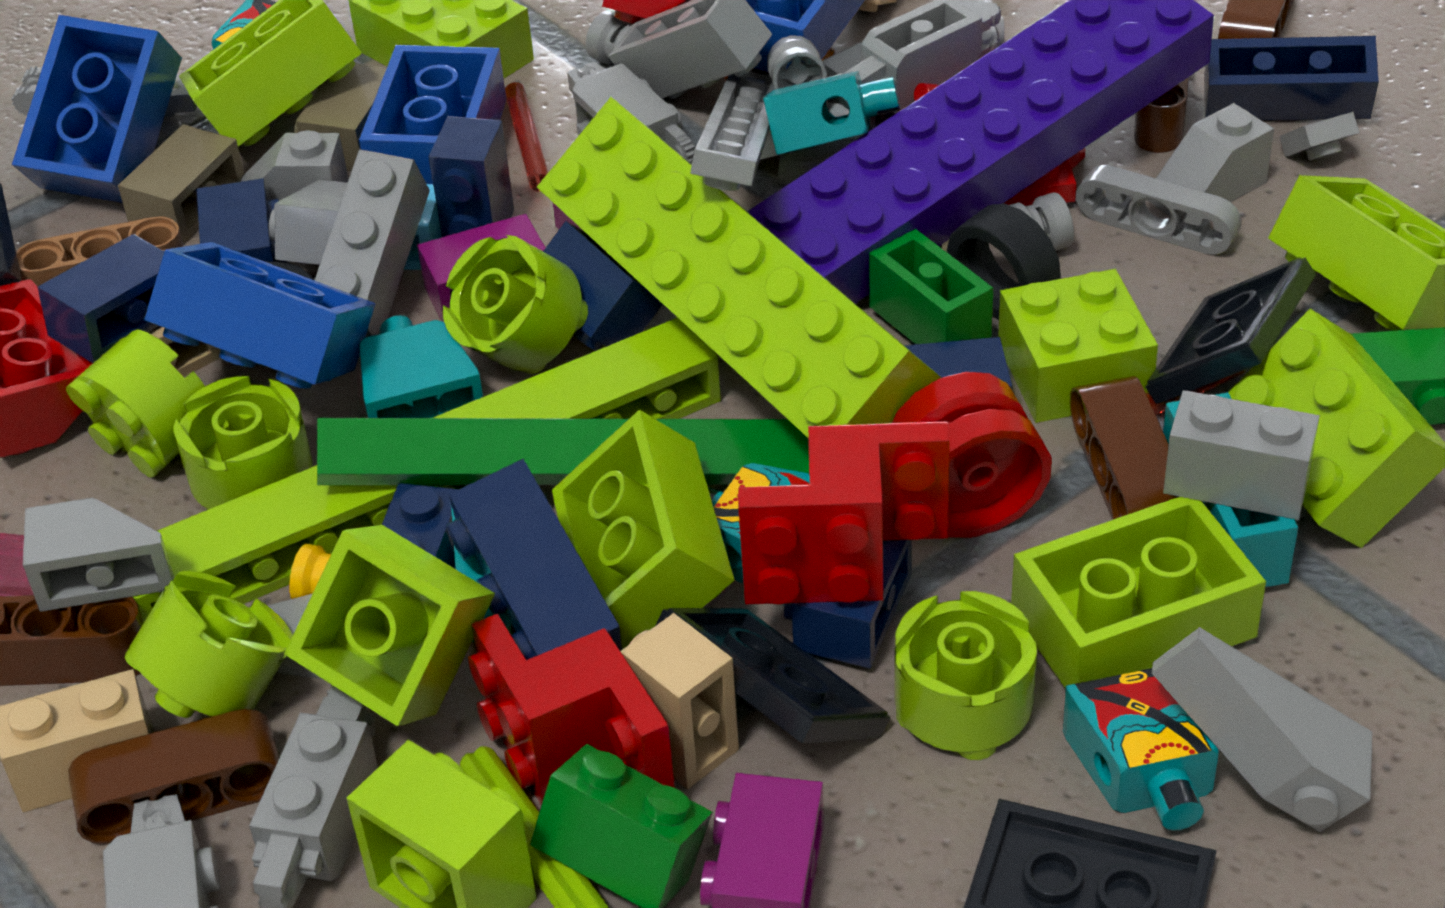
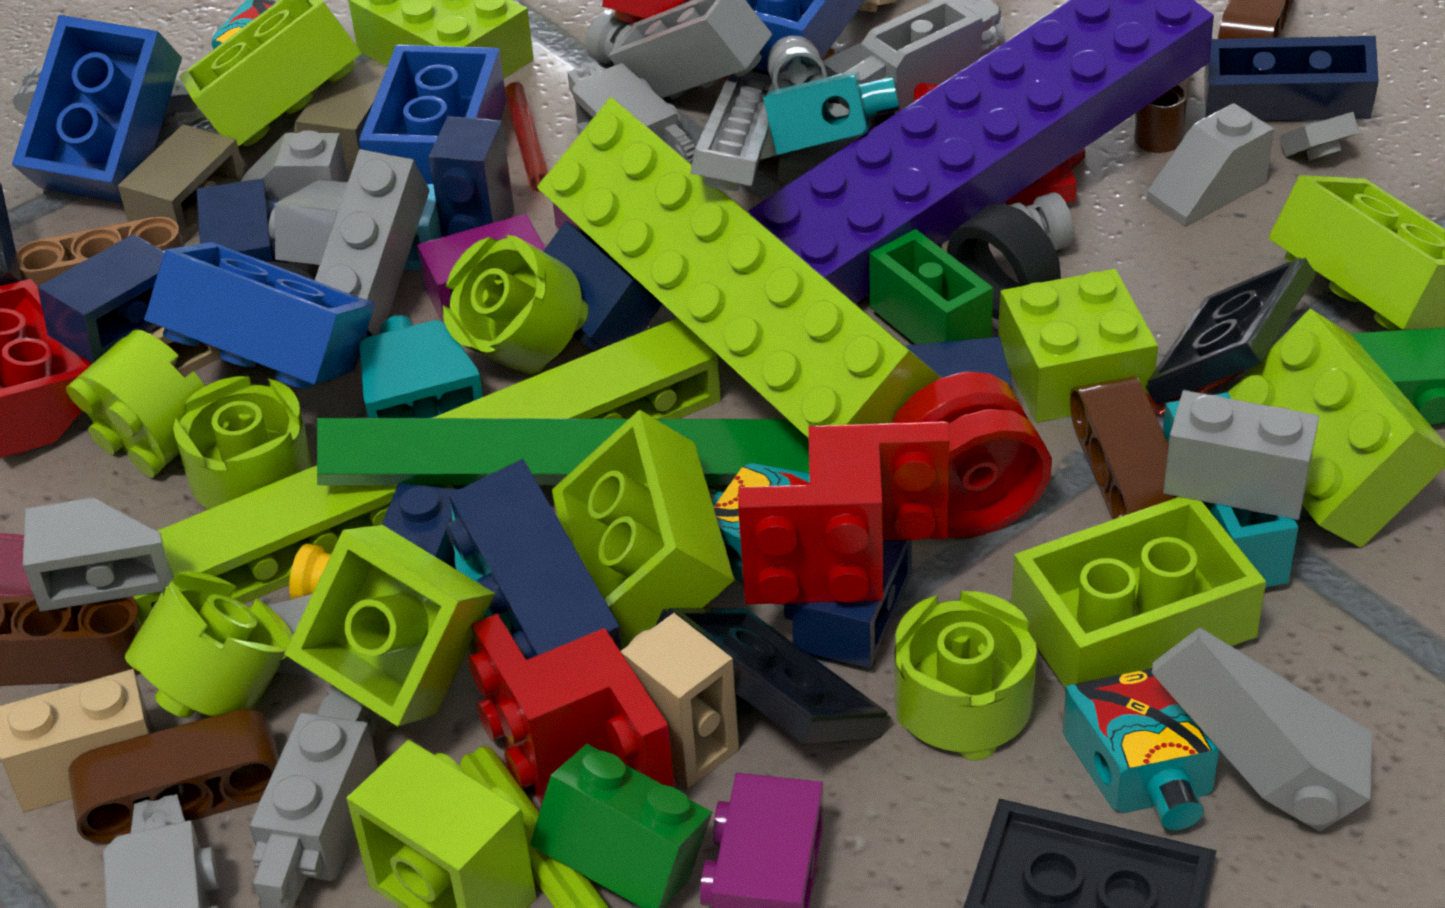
(1179, 200): light grey beam -> none

